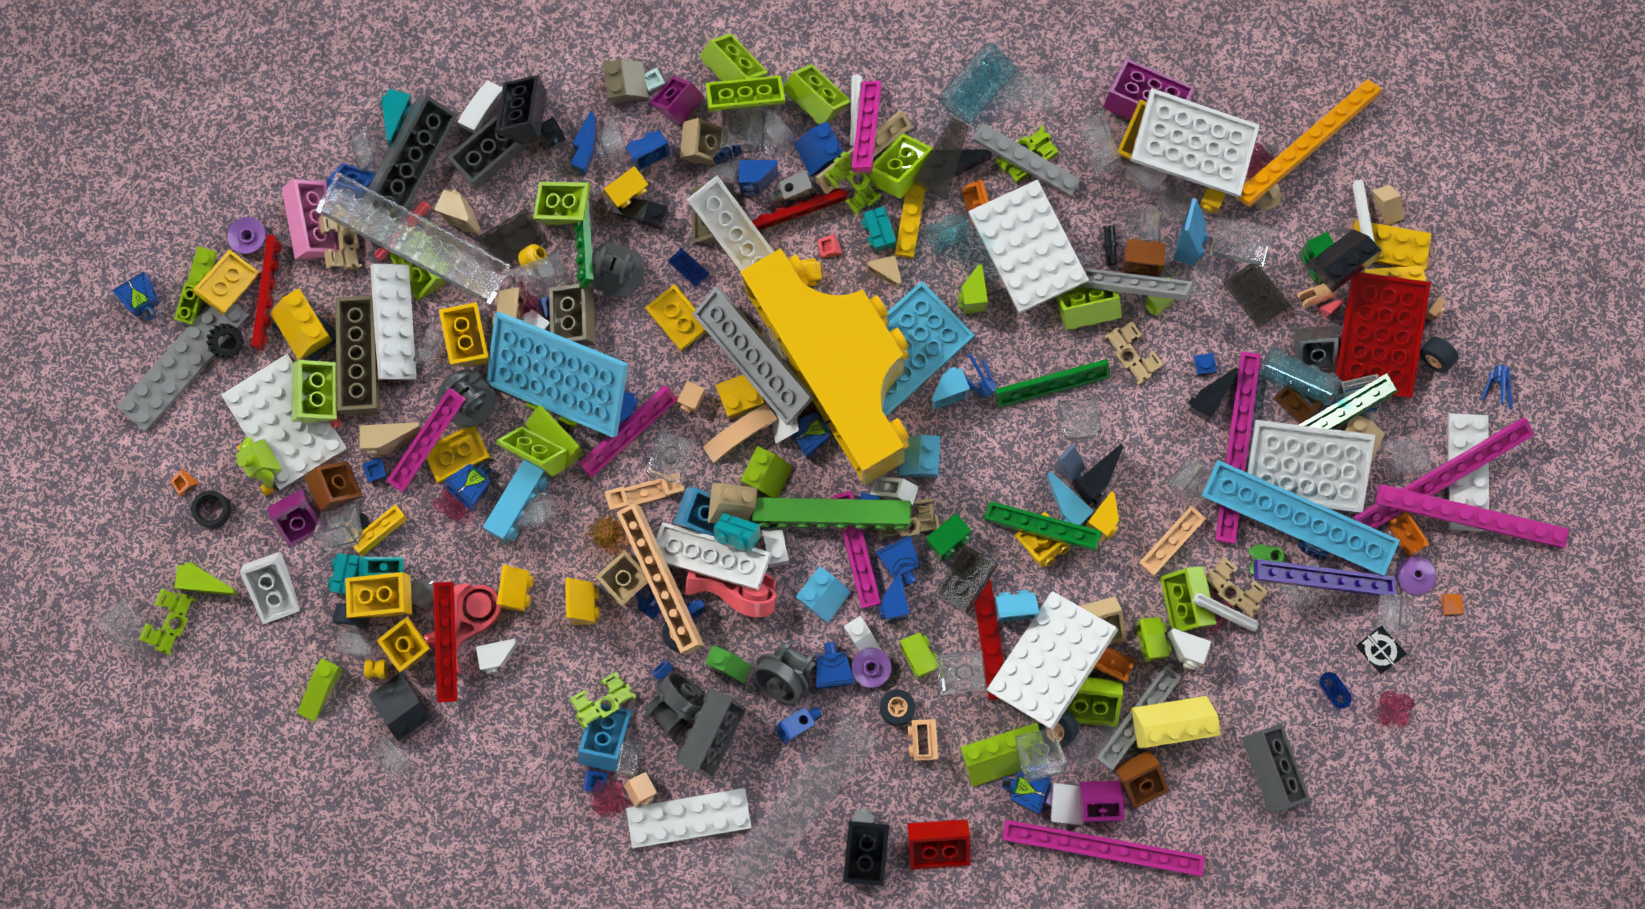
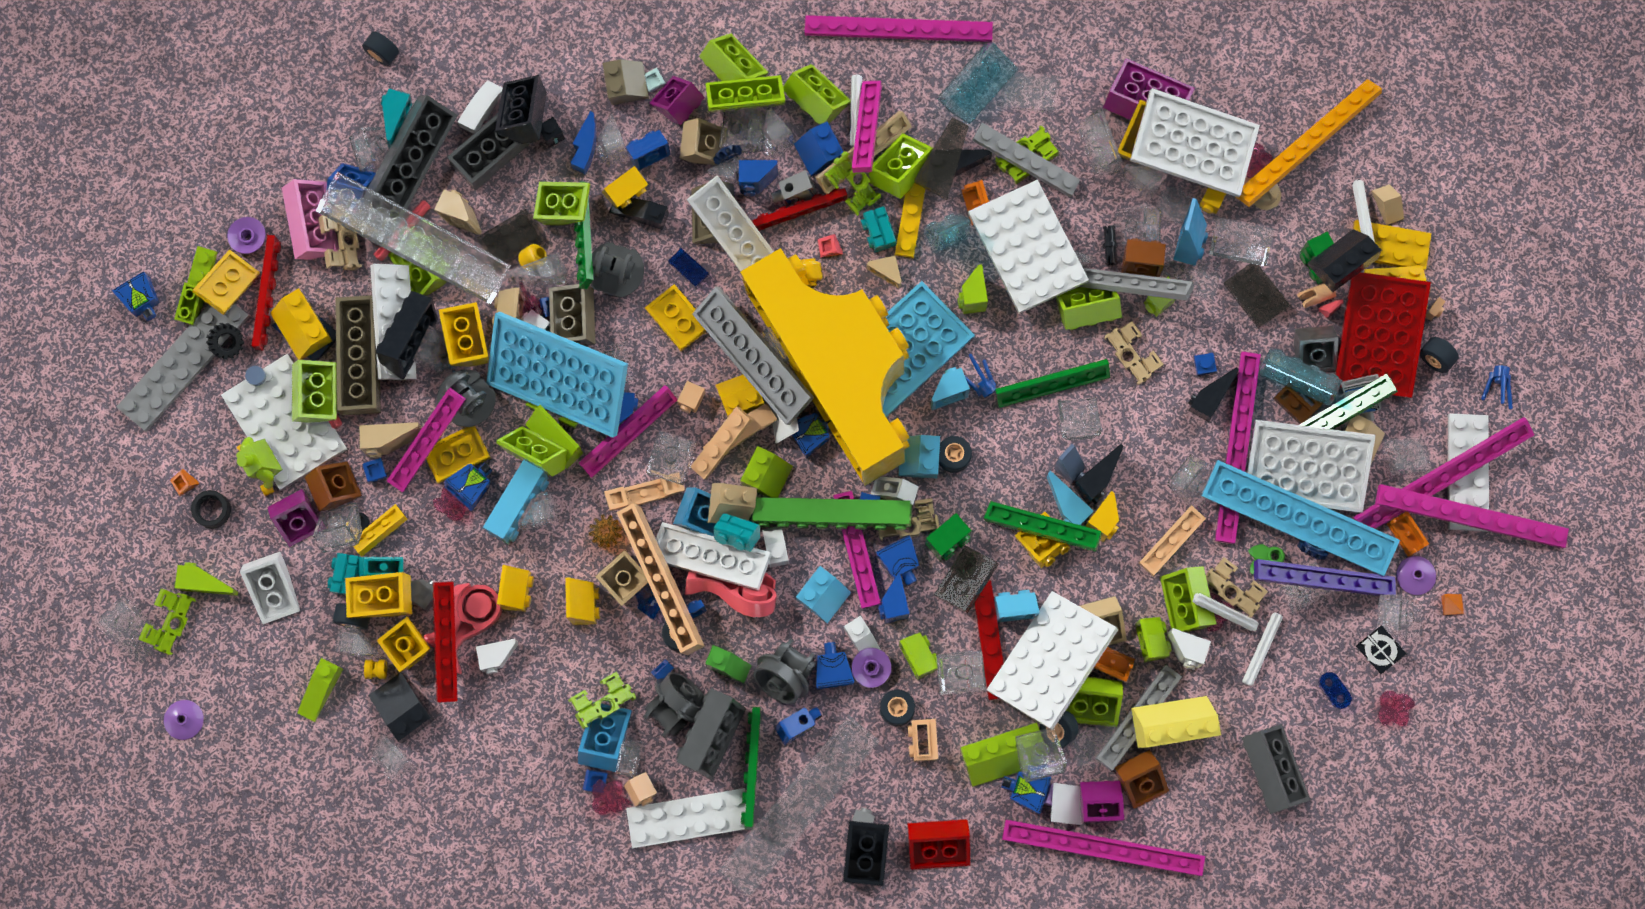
(192, 723): none -> medium lavender dish
(255, 375): none -> sand blue tile
(380, 48): none -> black wheel
(406, 333): none -> black slope
(721, 443): none -> light nougat plate
(751, 776): none -> green plate
(898, 28): none -> dark pink plate
(958, 449): none -> black wheel
(1262, 649): none -> white axle

